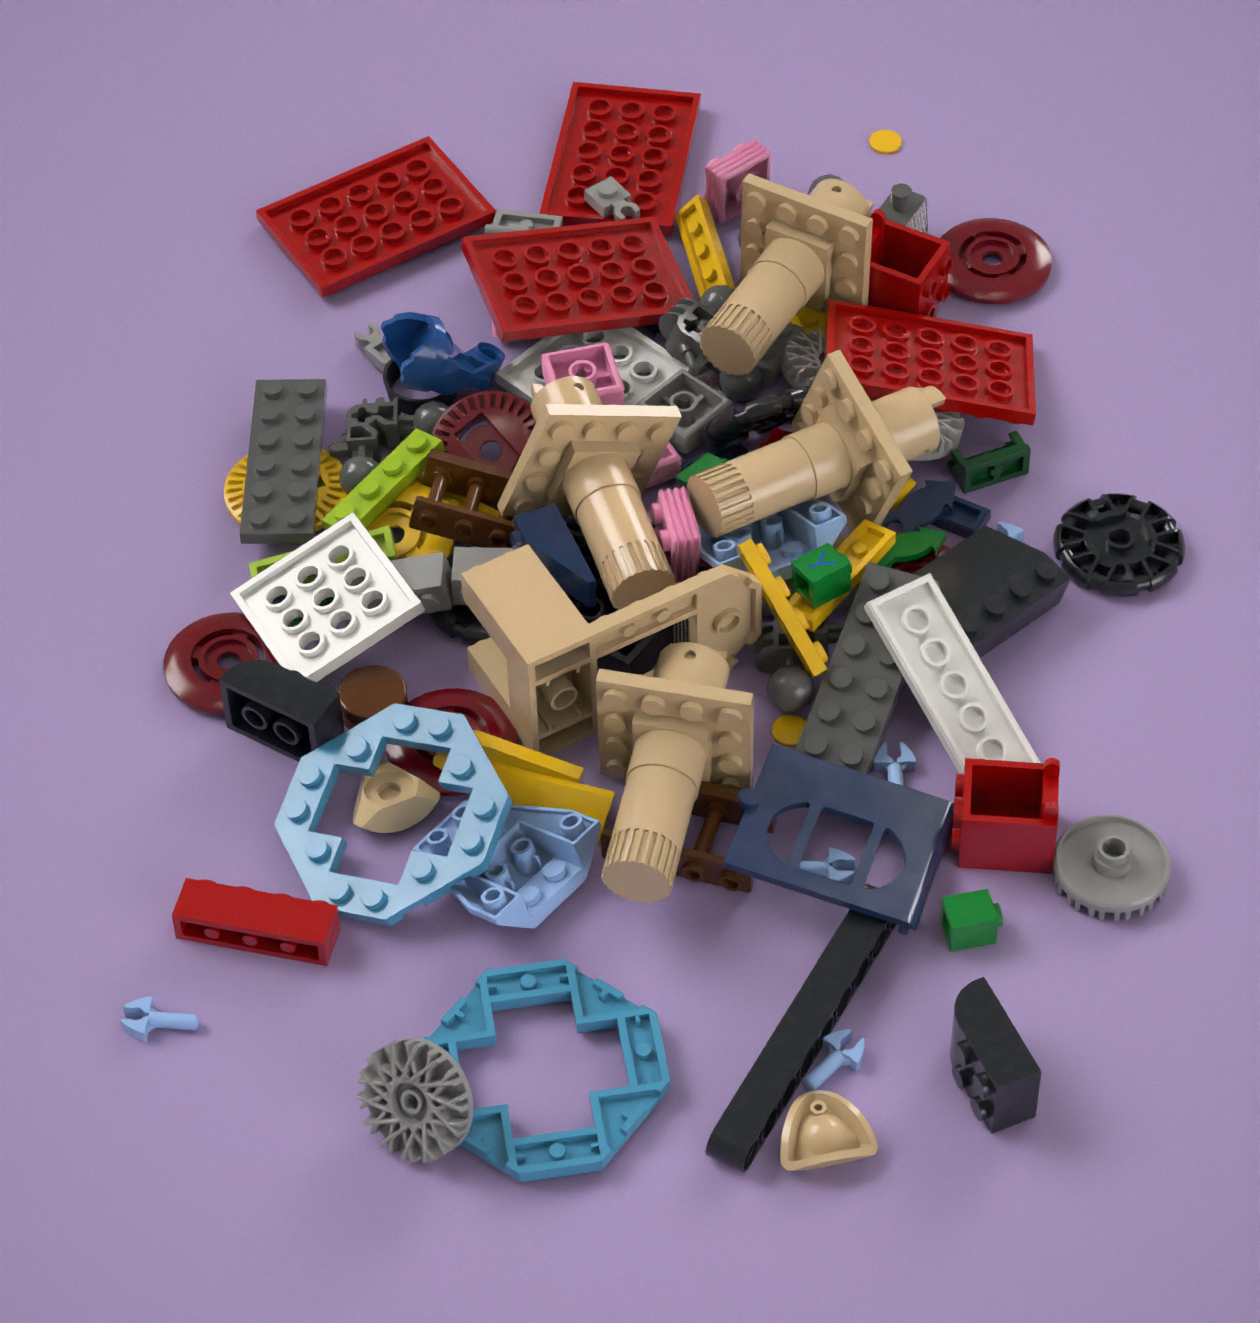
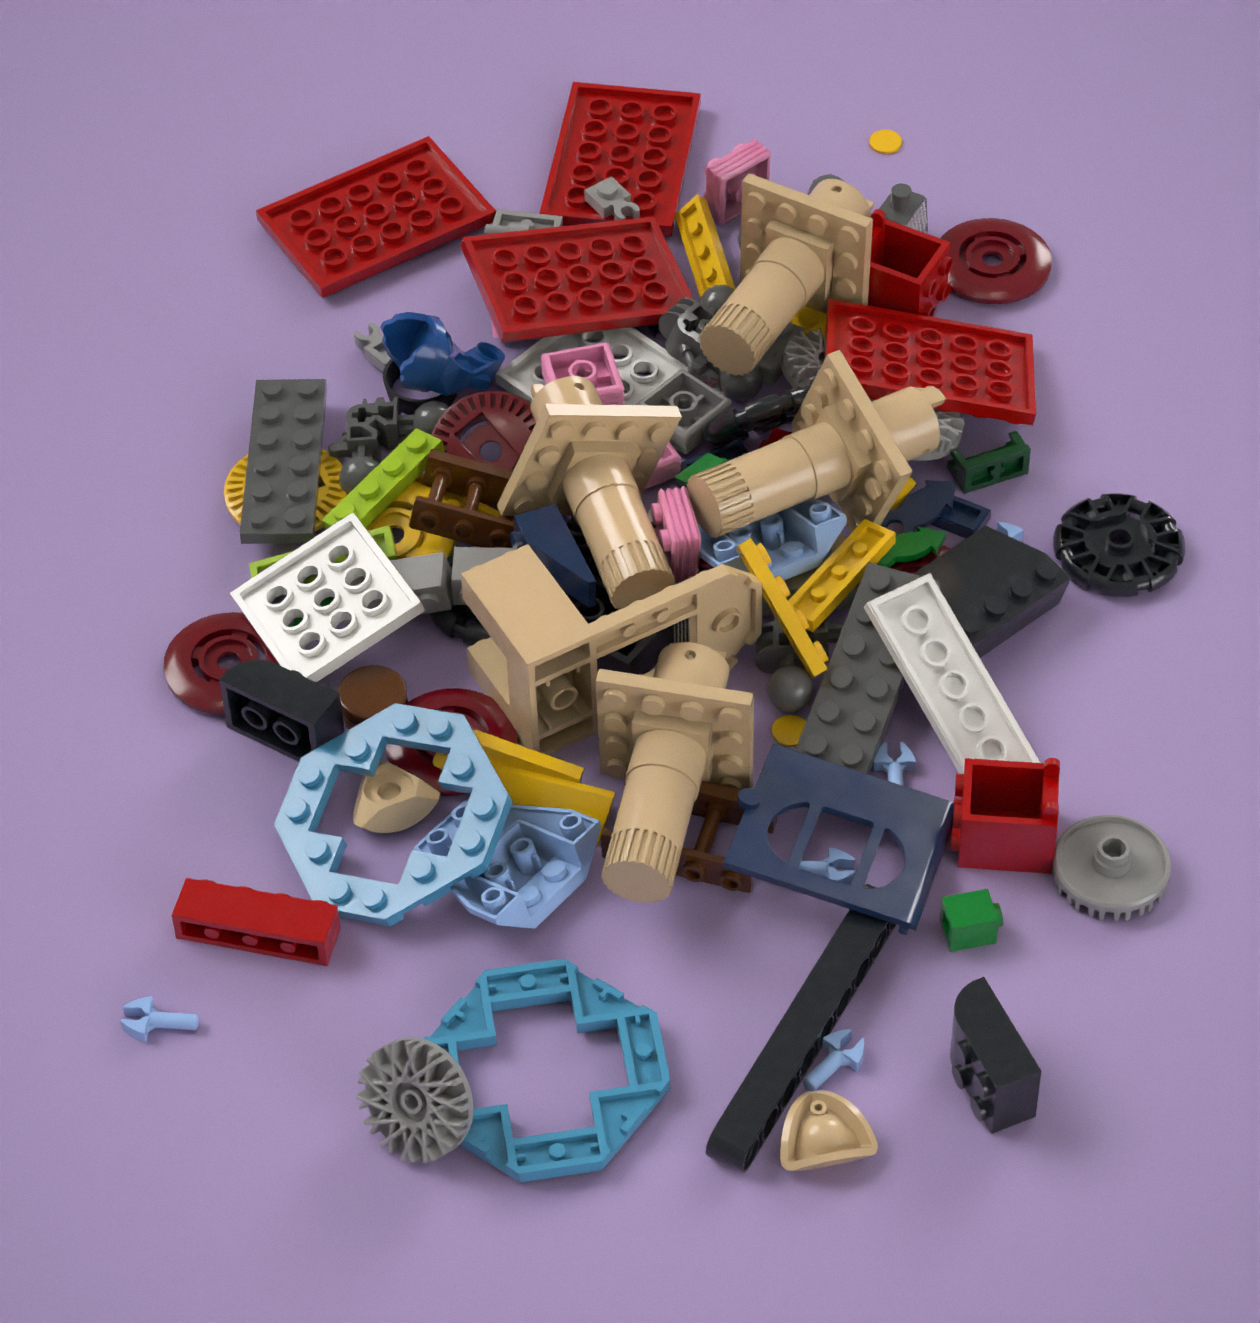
(821, 575): green brick -> none

